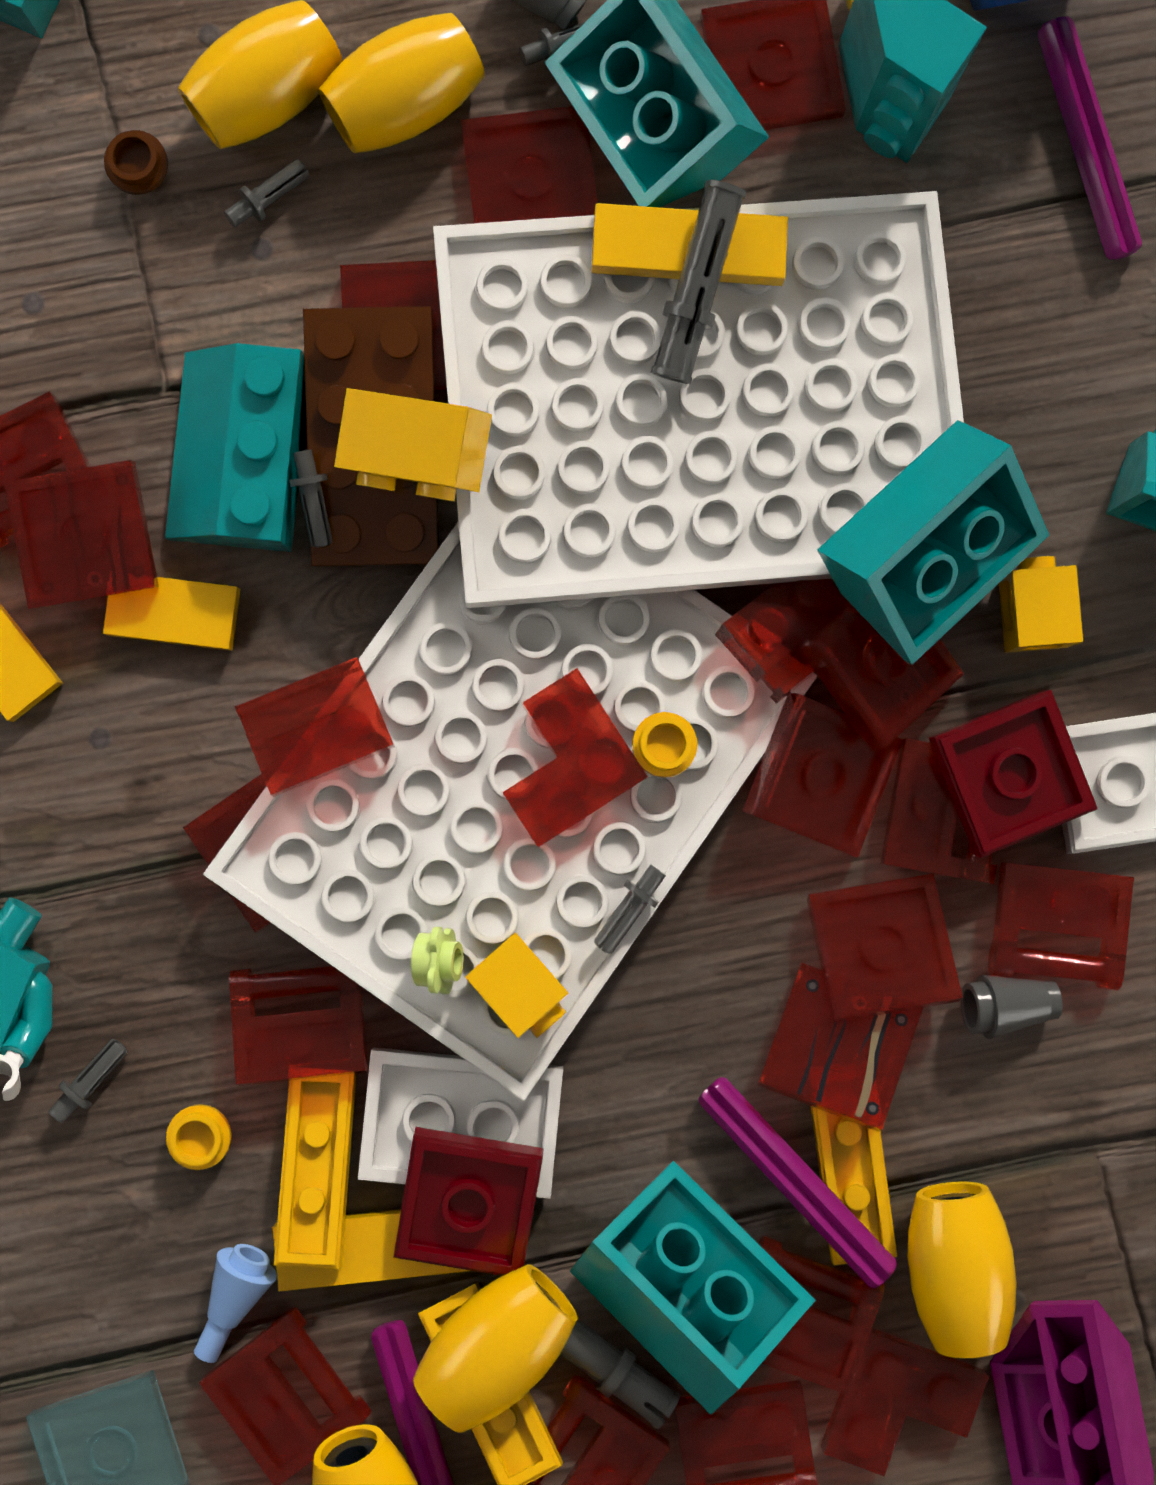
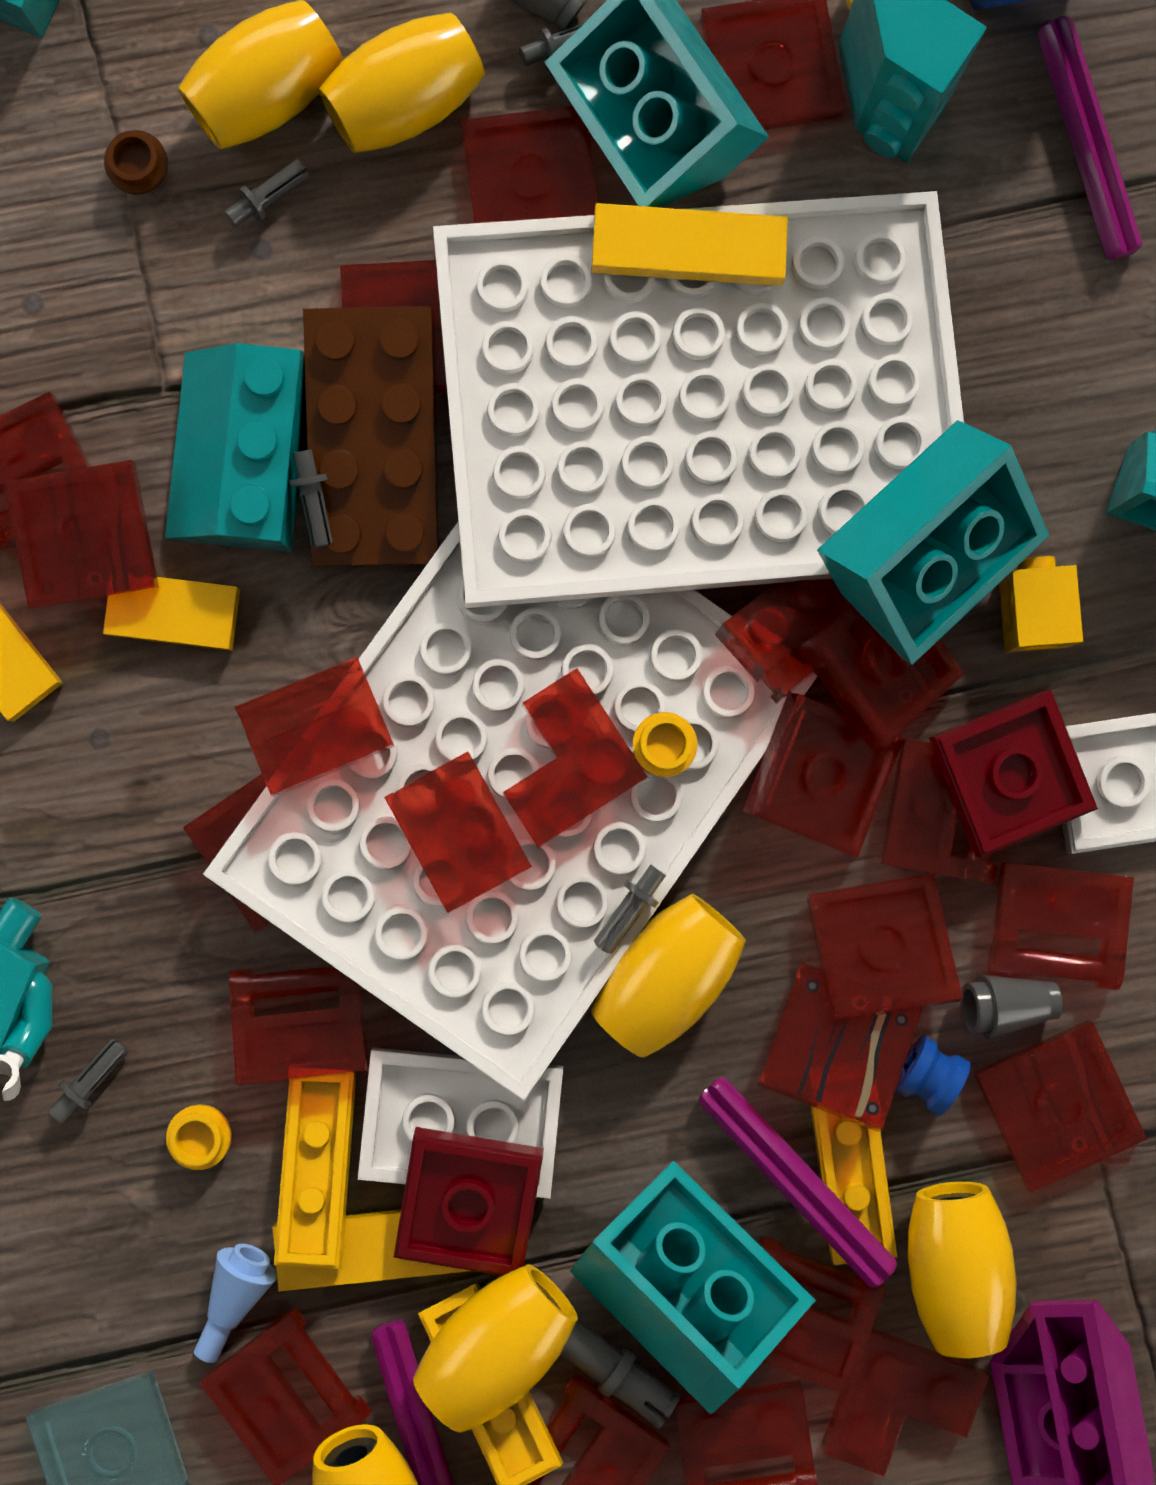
(412, 441): yellow brick -> none
(437, 960): yellowish green plate -> none
(458, 832): none -> clear red plate
(519, 988): yellow brick -> none
(668, 976): none -> yellow piece
(698, 282): dark grey pin -> none
(932, 1075): none -> blue wheel
(1060, 1106): none -> clear red tile

